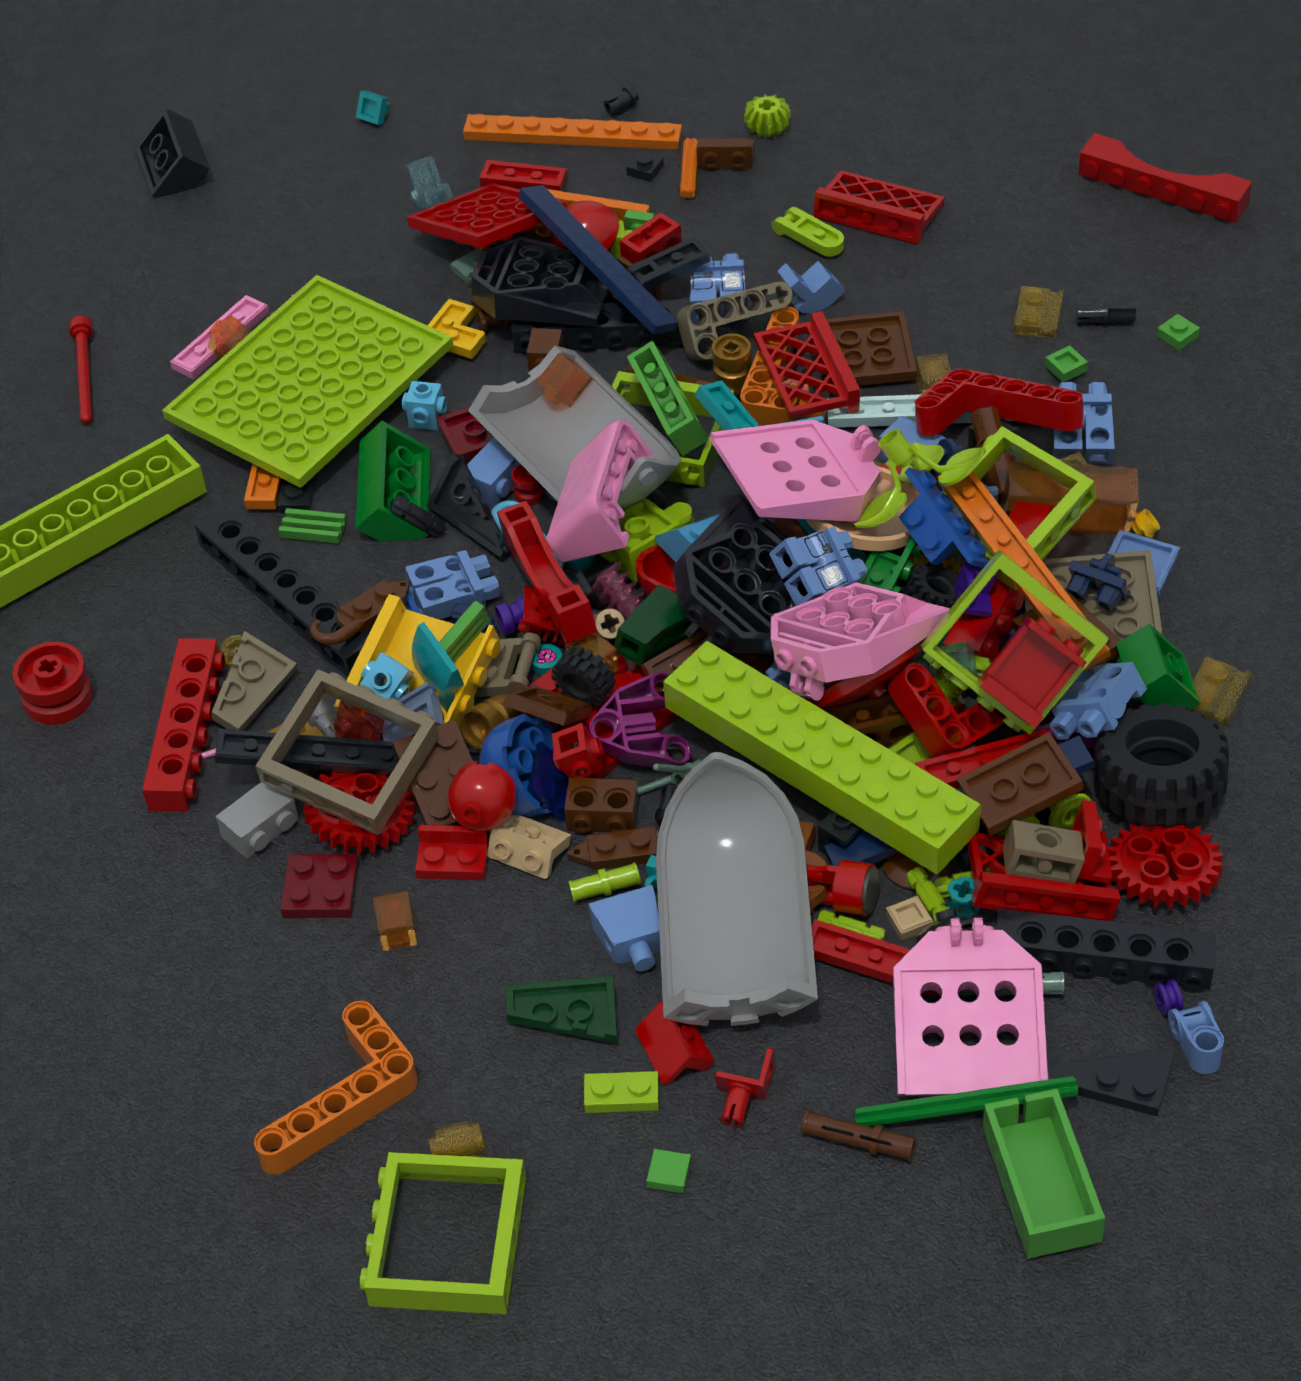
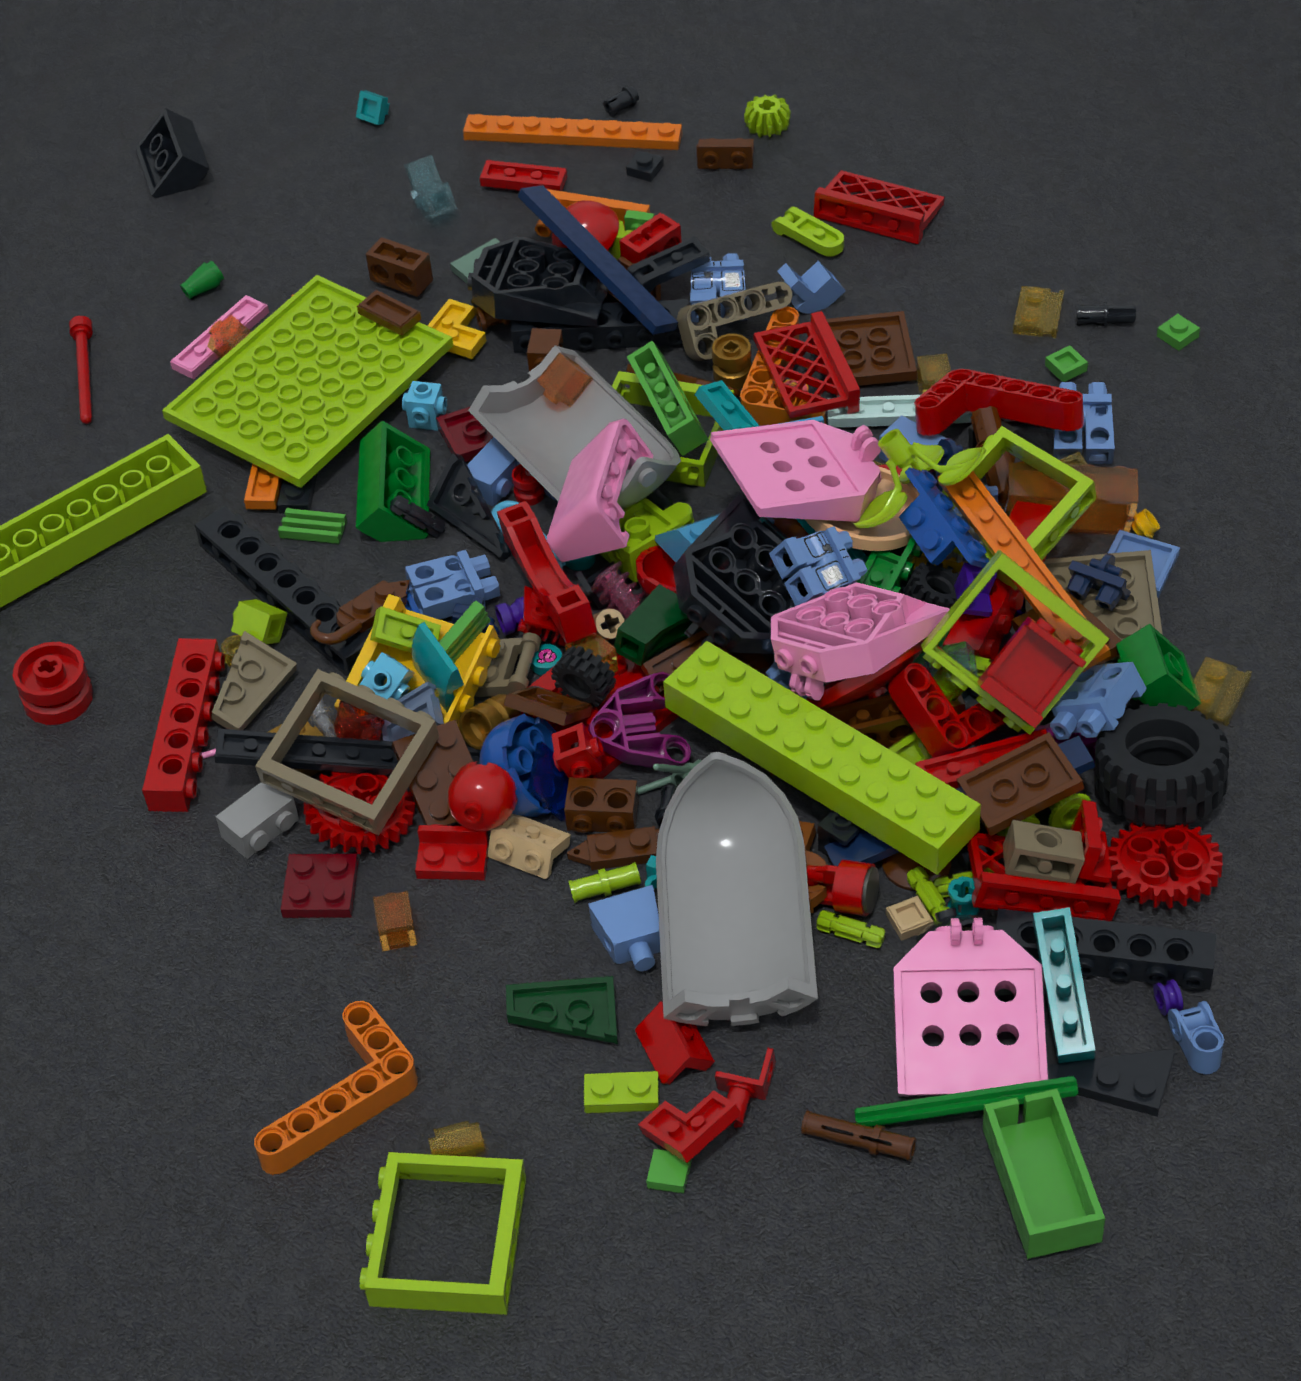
(203, 279): none -> green cone
(259, 620): none -> lime brick
(389, 312): none -> reddish brown tile
(398, 629): none -> lime plate
(399, 266): none -> reddish brown brick
(477, 217): red plate -> none
(689, 168): orange axle -> none
(690, 1132): none -> red plate
(857, 952): red plate -> none
(1064, 985): none -> teal brick
(1214, 195): red arch -> none

